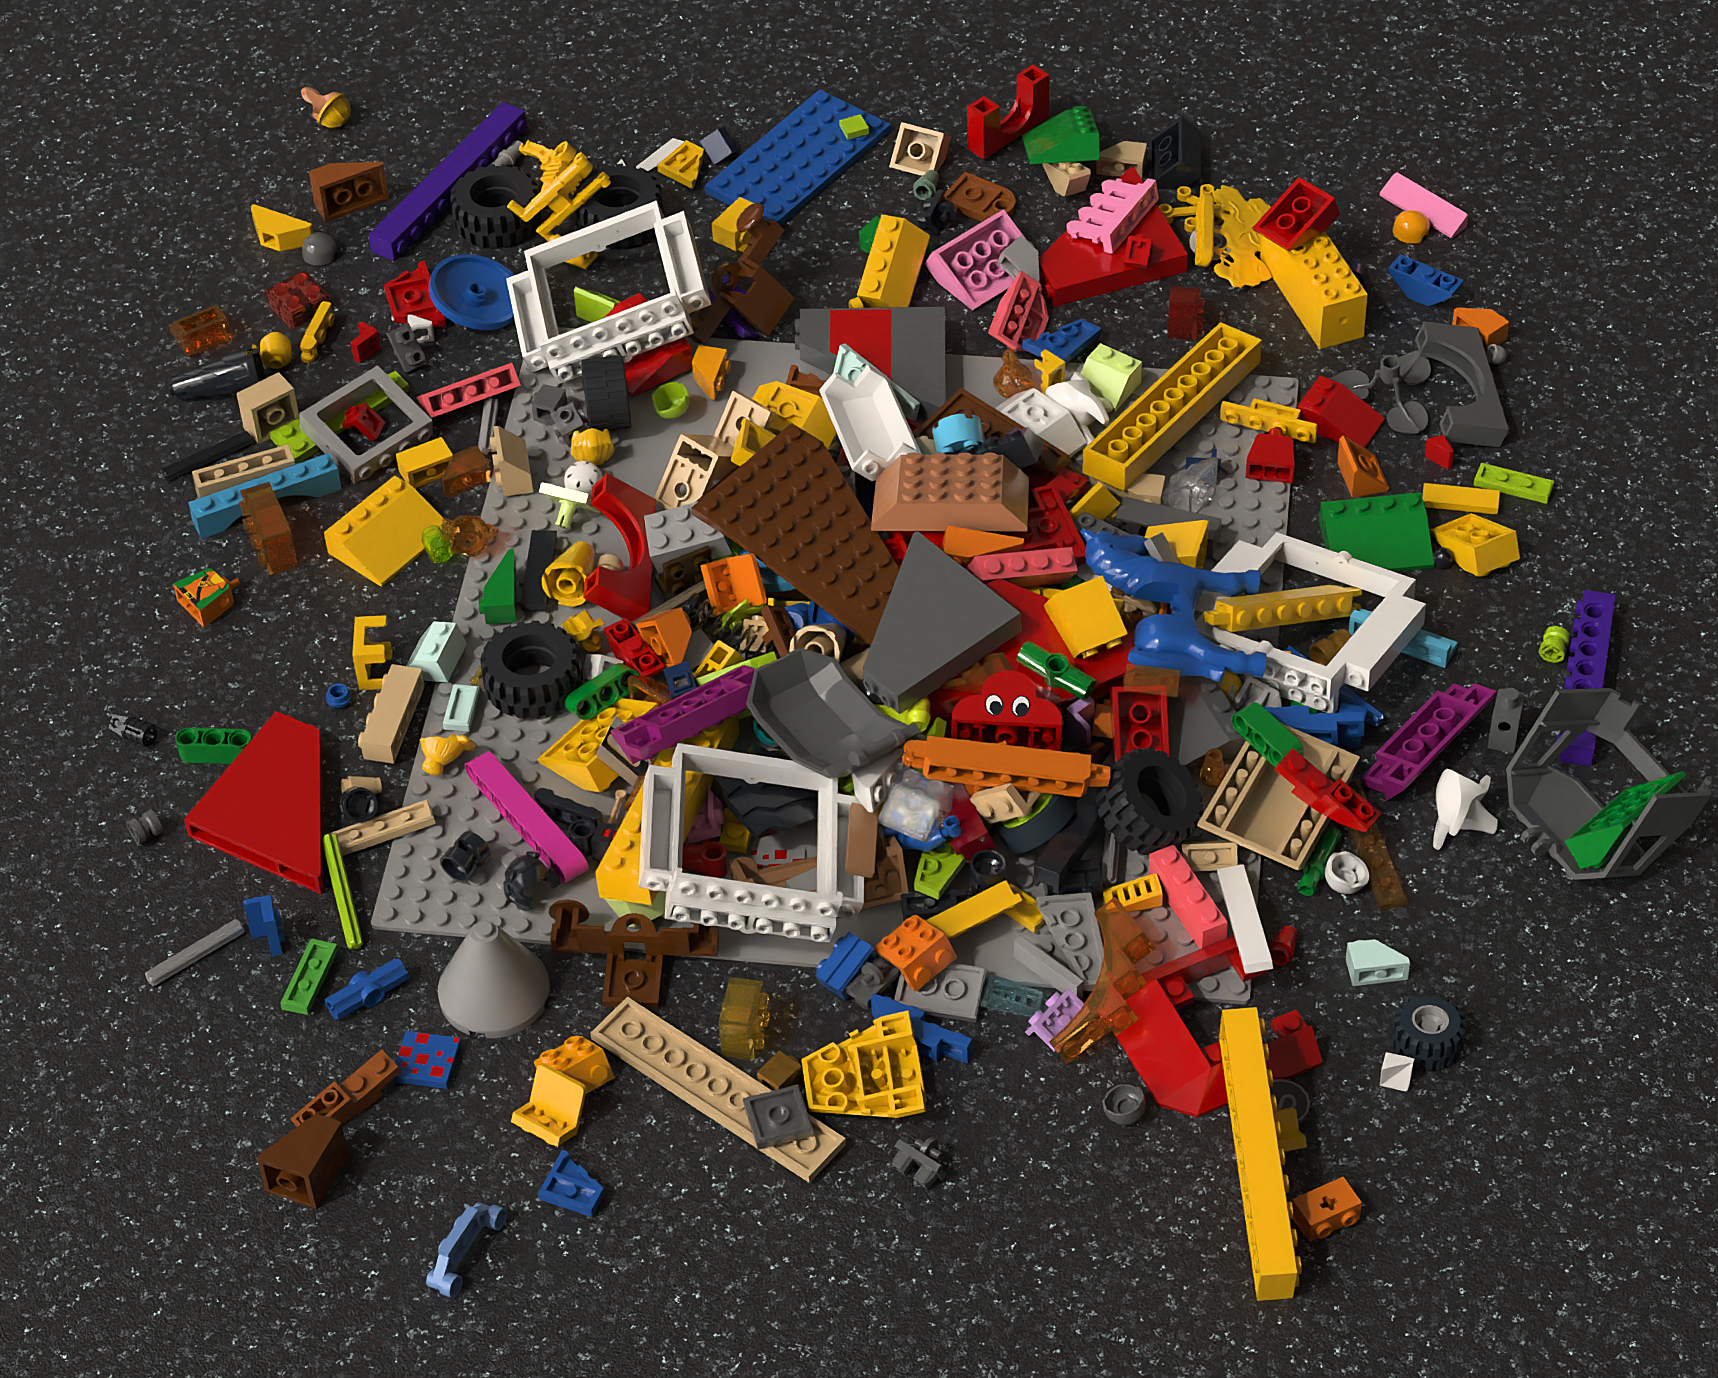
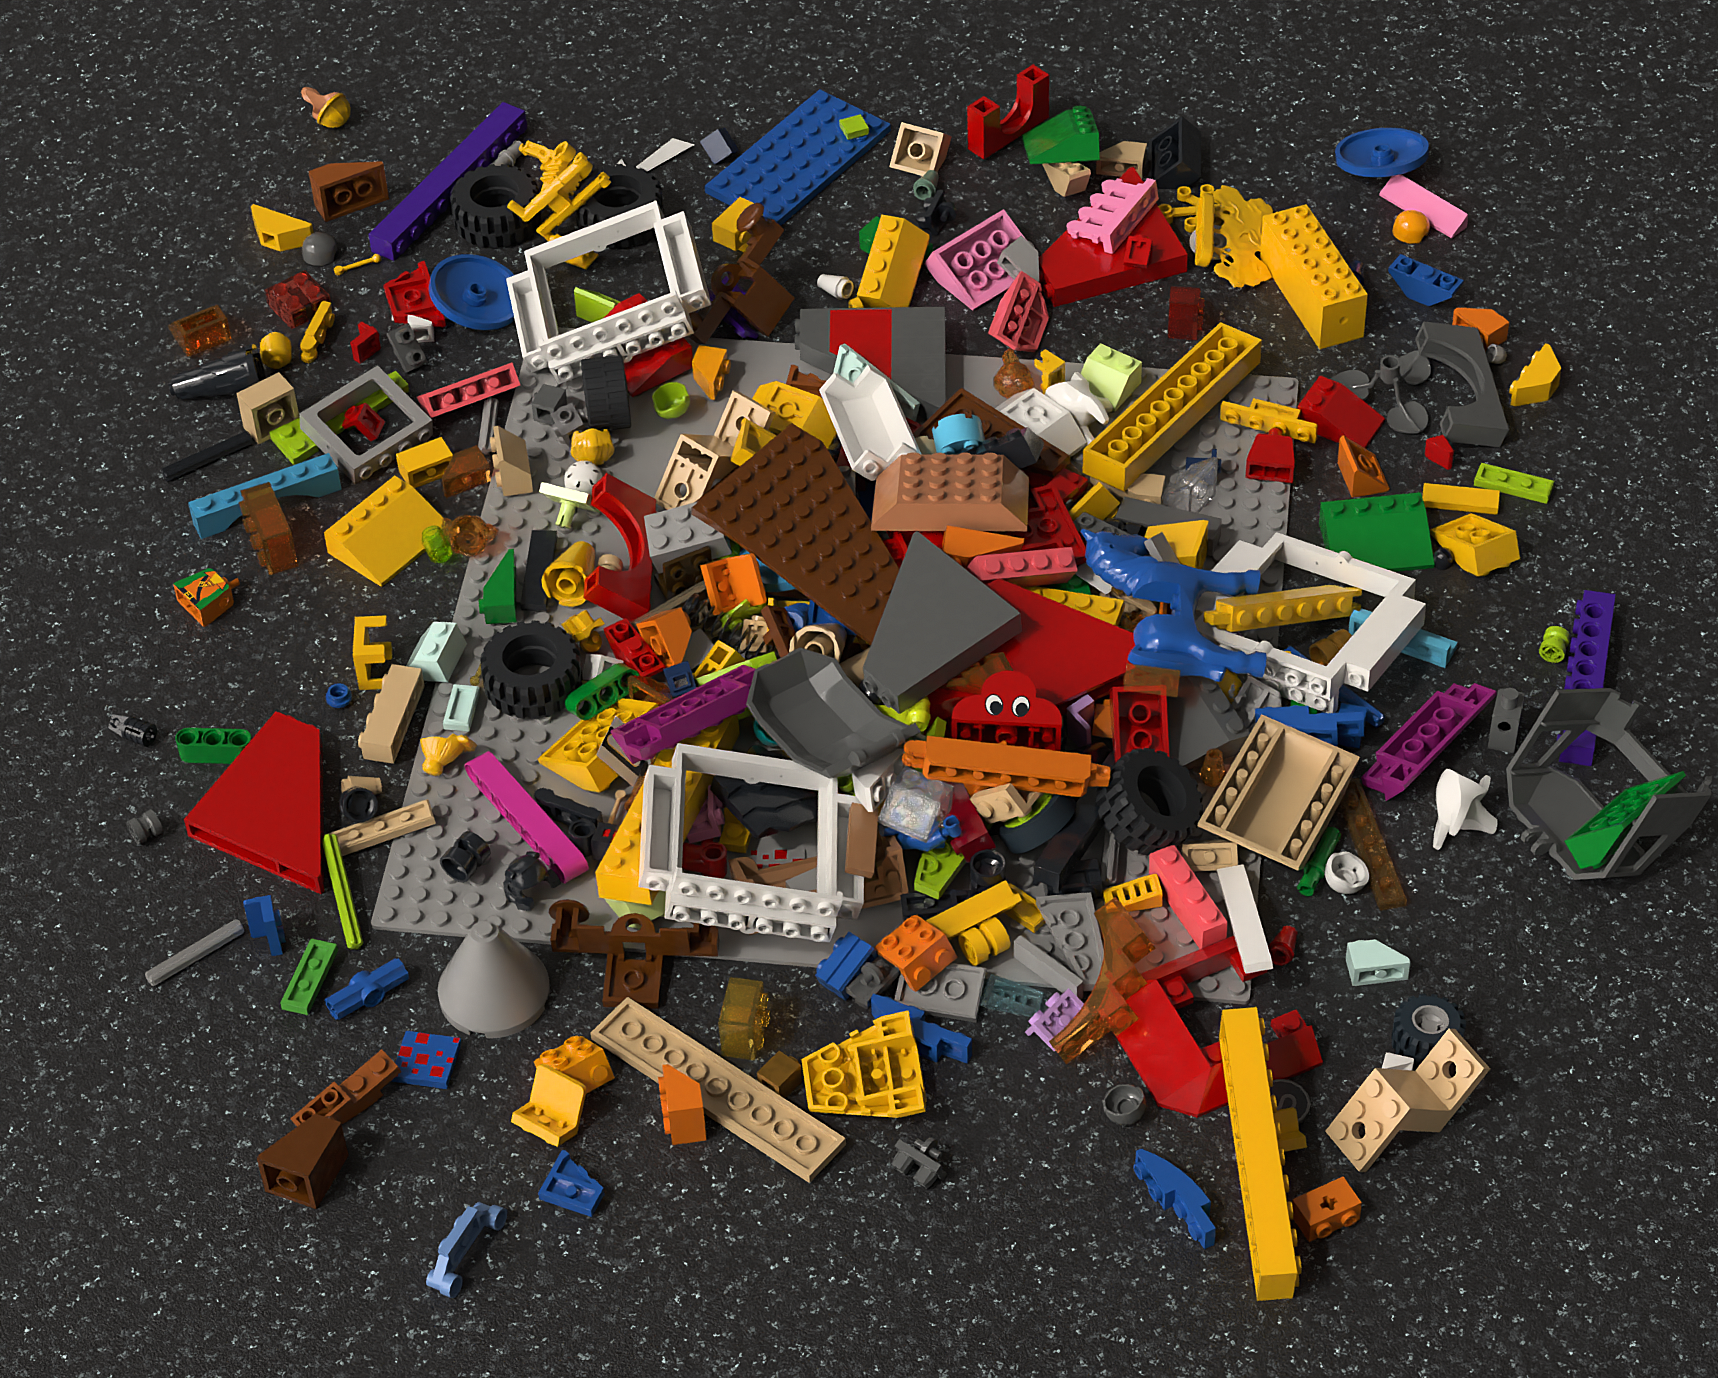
(218, 477): tan brick -> none
(339, 270): none -> yellow hinge
(681, 1107): none -> orange slope
(683, 164): yellow wing -> none
(778, 1117): flat silver tile -> none
(837, 286): none -> white cone
(979, 197): dark orange tile -> none
(987, 939): none -> yellow wheel
(1066, 342): blue wing -> none
(1067, 677): green piece -> none
(1086, 618): yellow slope -> none
(1177, 1190): none -> blue slope
(1265, 733): green beam -> none
(1298, 216): red slope -> none
(1322, 794): red slope -> none
(1382, 152): none -> blue dish
(1407, 1100): none -> tan bracket
(1538, 379): none -> yellow slope

